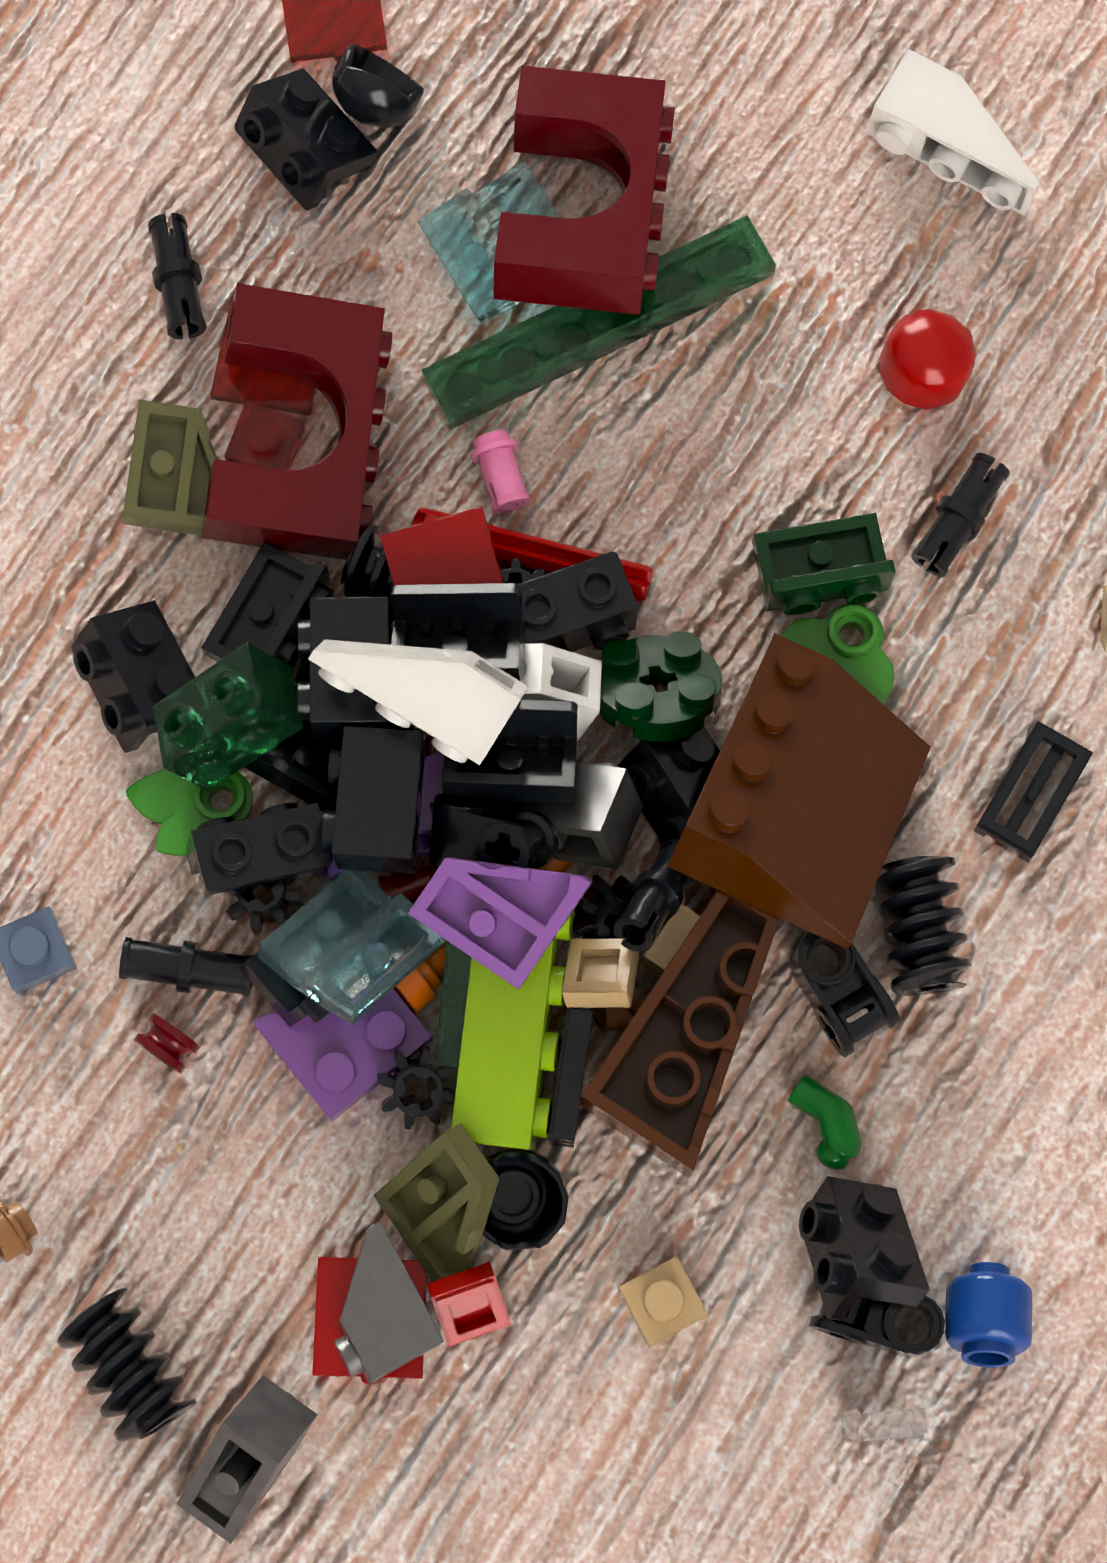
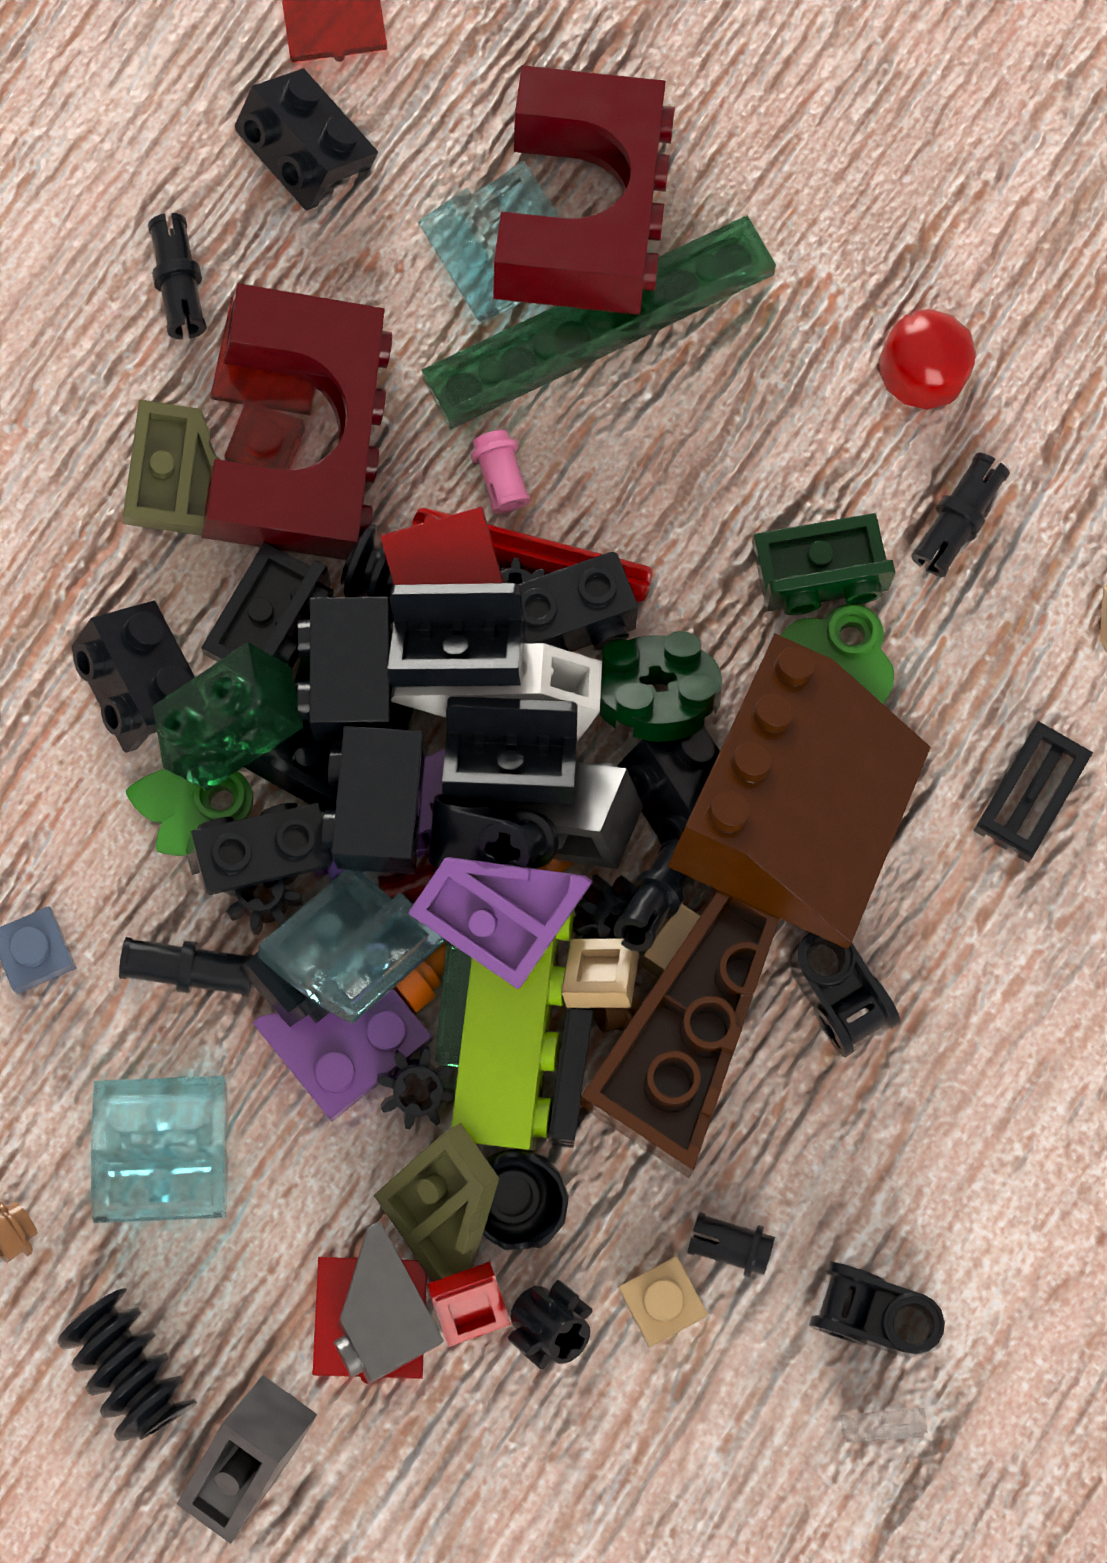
(159, 1149): none -> clear light blue slope
(167, 1043): dark red bush -> none
(374, 89): black hair -> none
(439, 690): white slope -> none
(550, 1324): none -> black gear
(736, 1244): none -> black pin
(835, 1119): green arm -> none
(860, 1246): black bracket -> none
(921, 925): black piece -> none
(945, 126): white slope -> none
(988, 1315): blue head -> none

